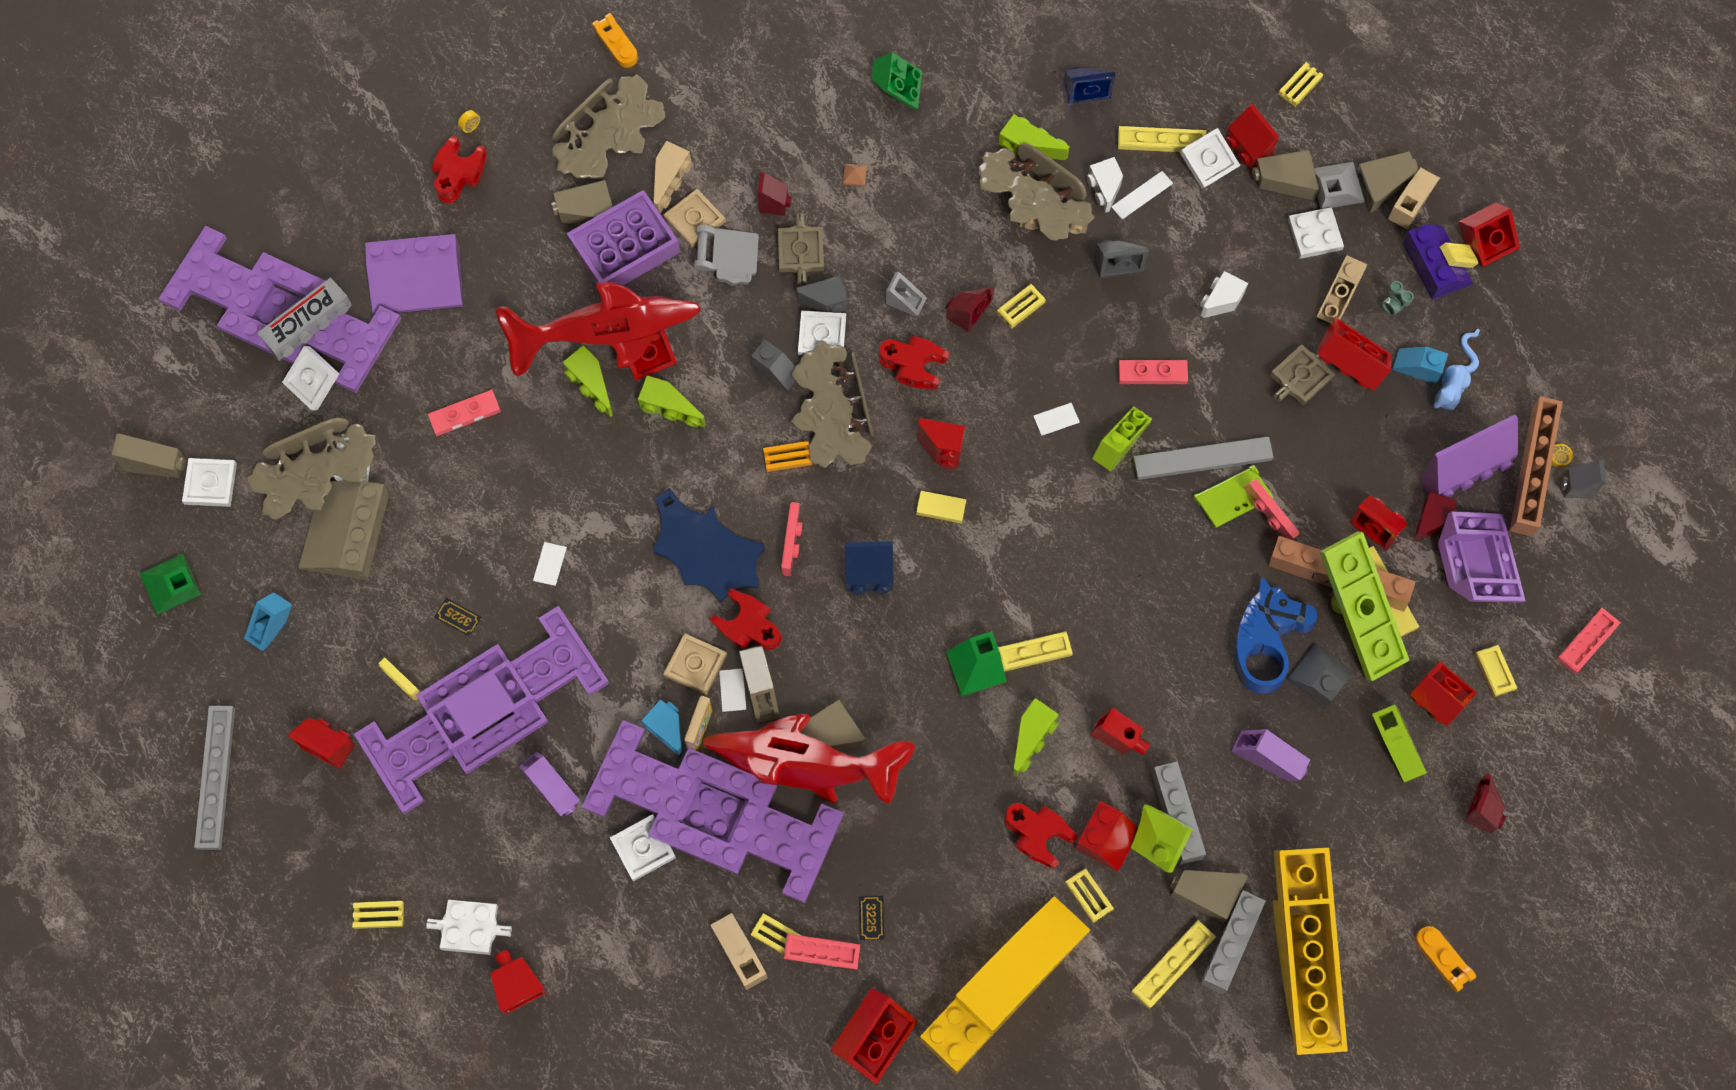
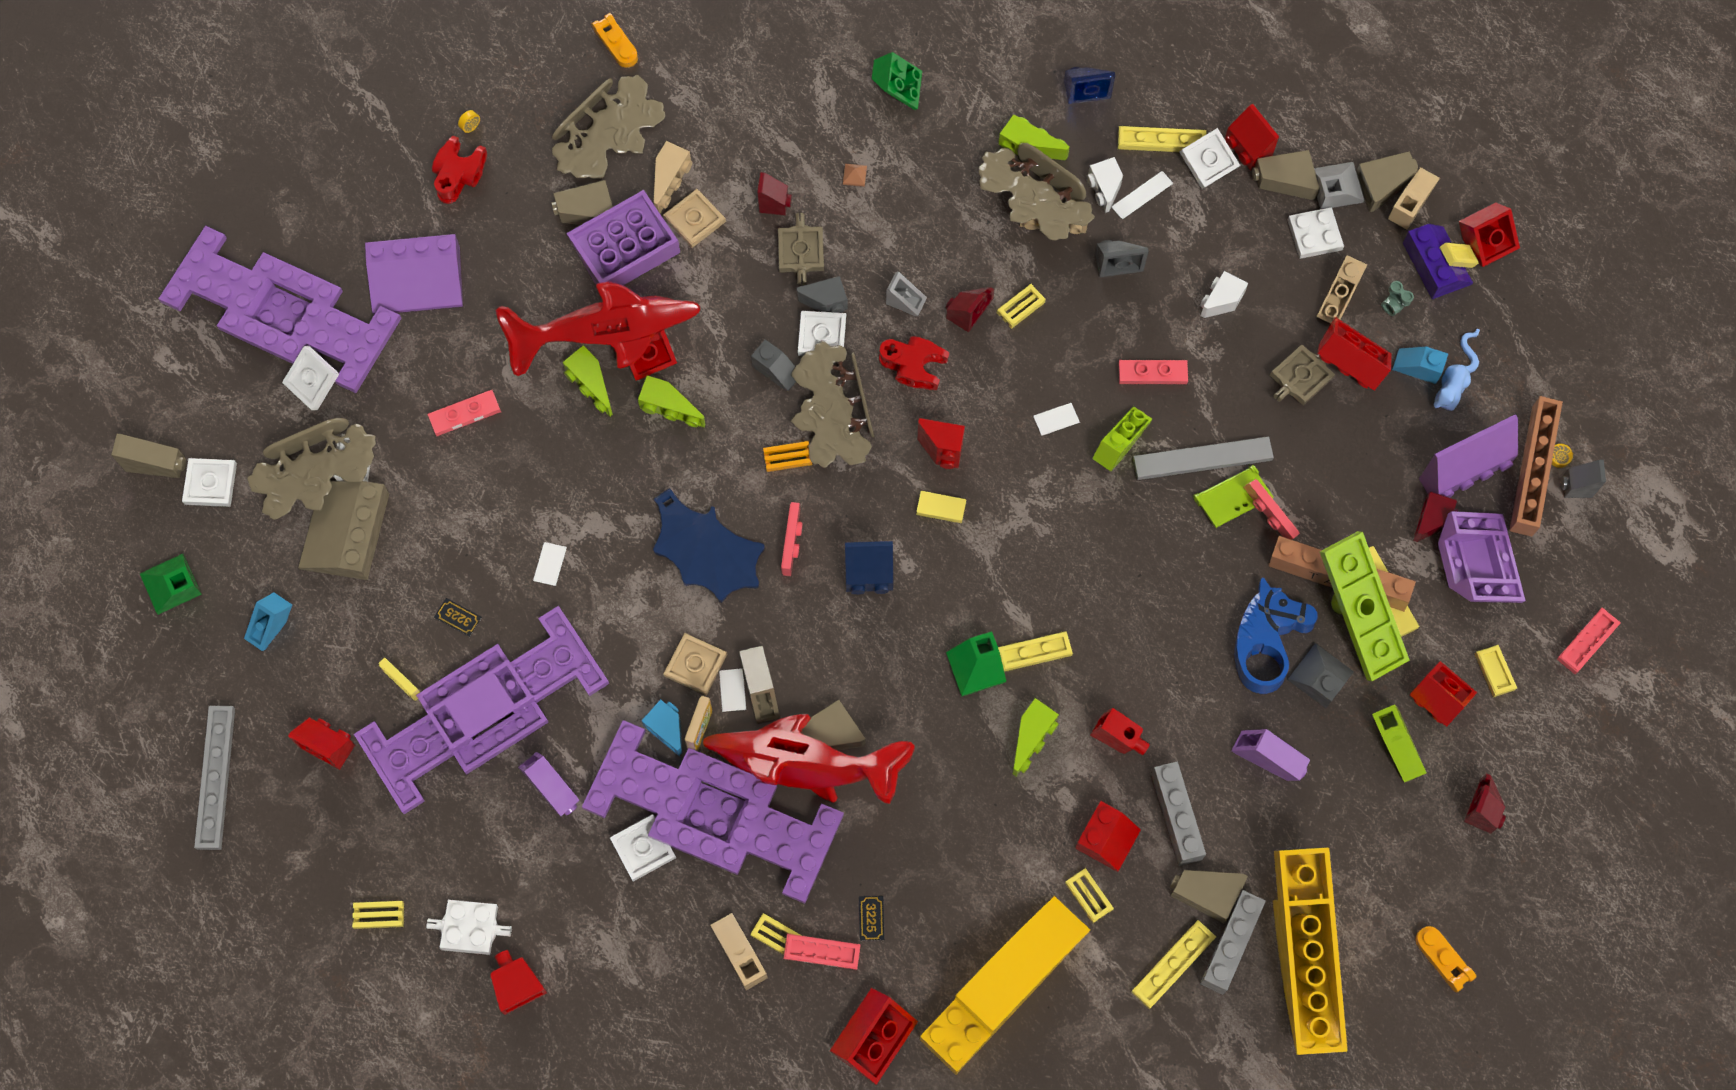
(305, 319): light grey brick -> none
(733, 254): light grey piece -> none
(749, 624): red piece -> none
(1036, 830): red piece -> none
(1160, 838): lime plate -> none
(1310, 72): light yellow tile -> none
(1378, 522): red slope -> none

